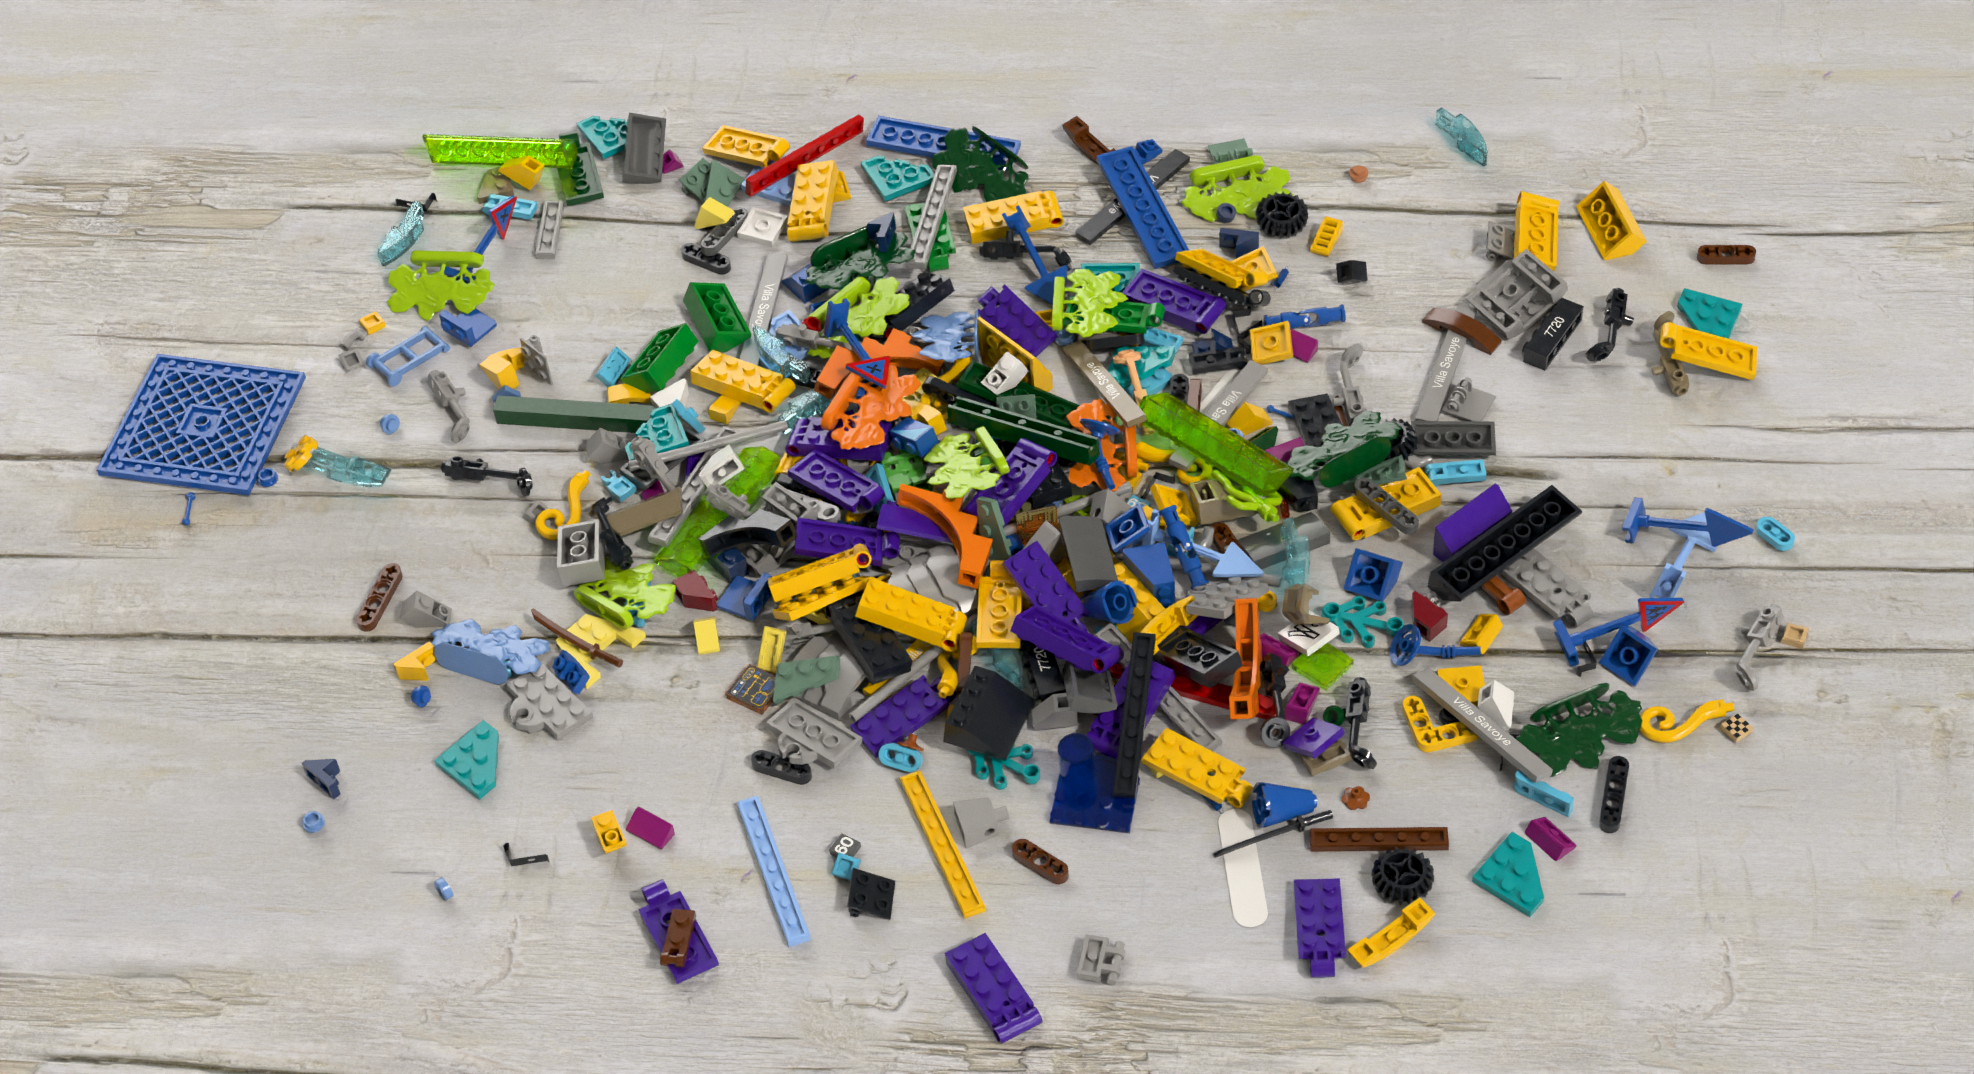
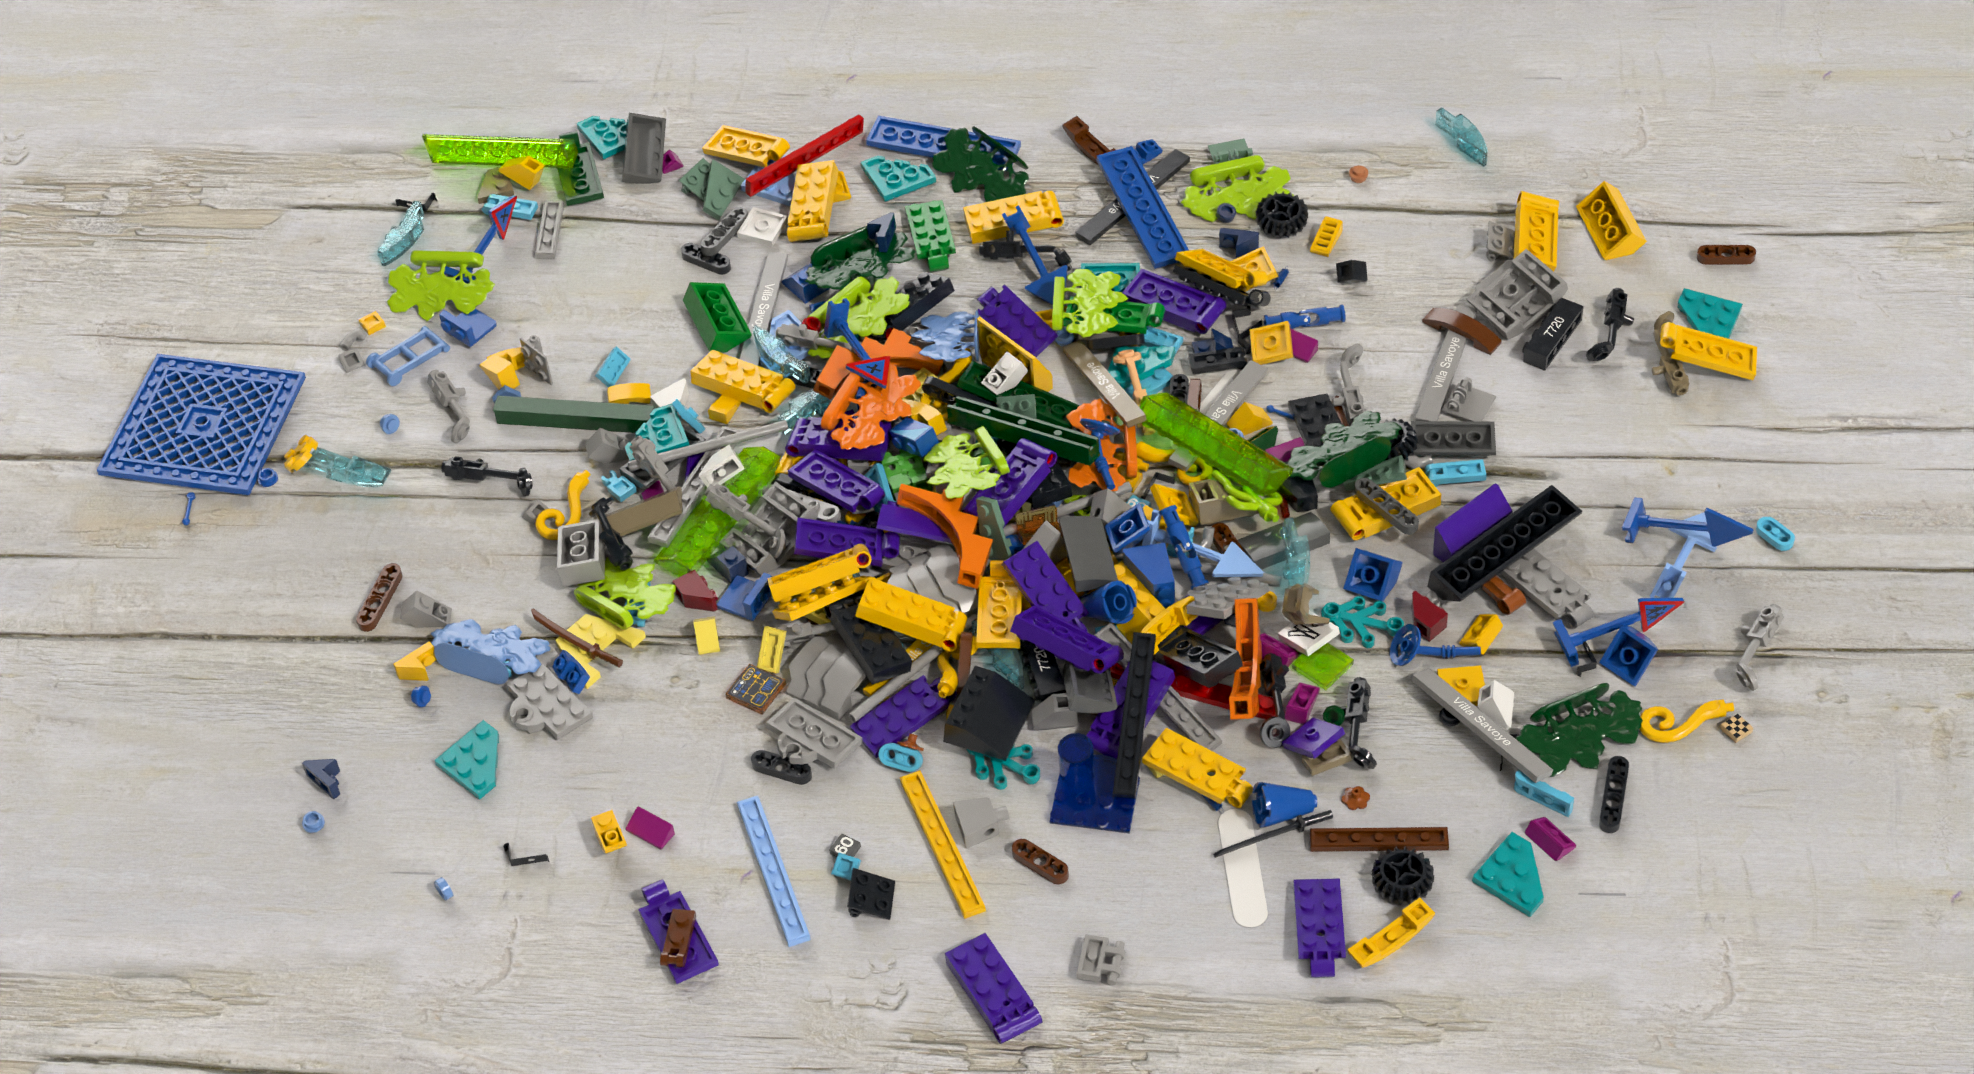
(660, 359): green slope -> none
(712, 214): light yellow slope -> none
(757, 529): black arch -> none
(803, 674): sand green wing -> none
(932, 216): light grey tile -> none
(1429, 732): yellow beam -> none
(1795, 635): tan tile -> none

